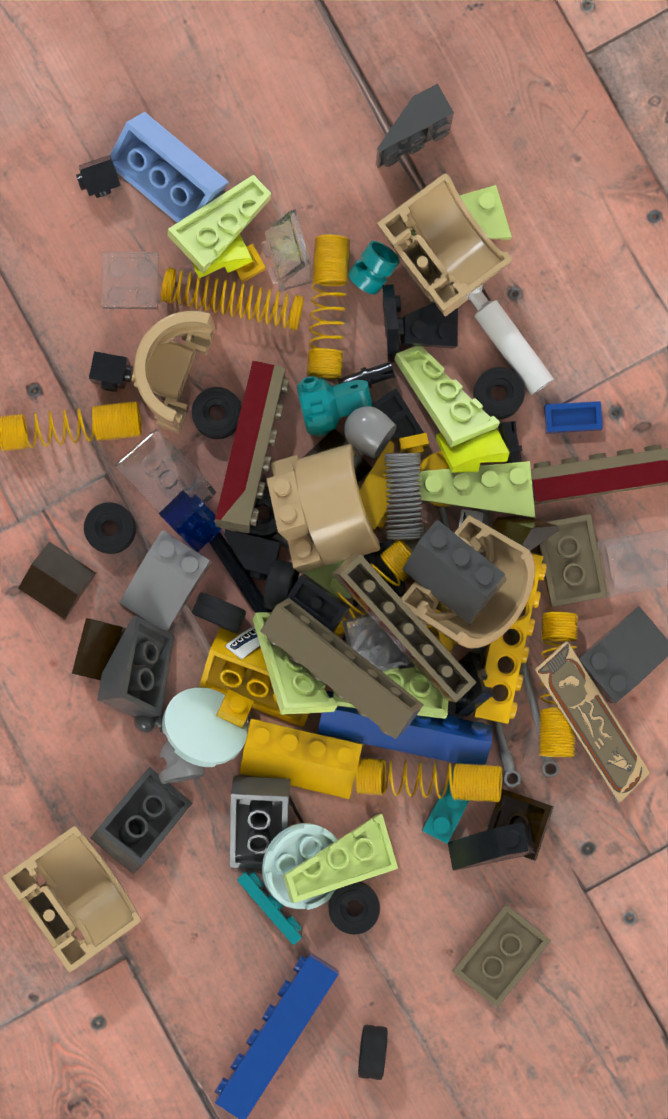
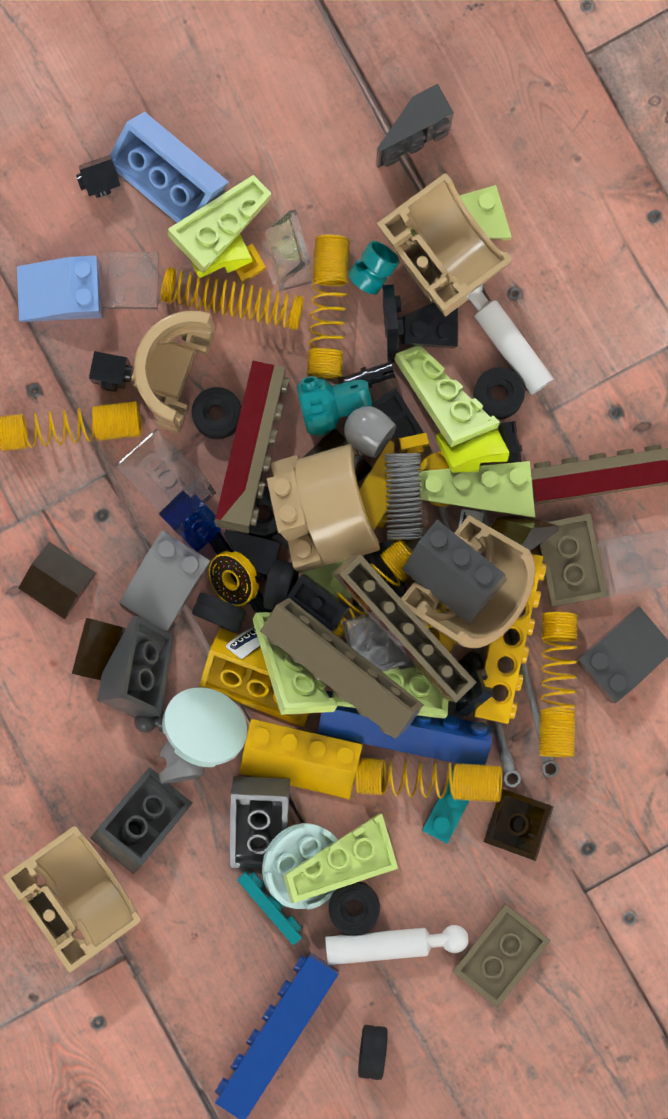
(60, 289): none -> light blue slope
(105, 512): black tyre -> none
(223, 584): none -> tile
(235, 708): yellow plate -> none
(392, 944): none -> white piece
(492, 846): black slope -> none
(573, 417): blue tile -> none
(592, 721): sticker -> none

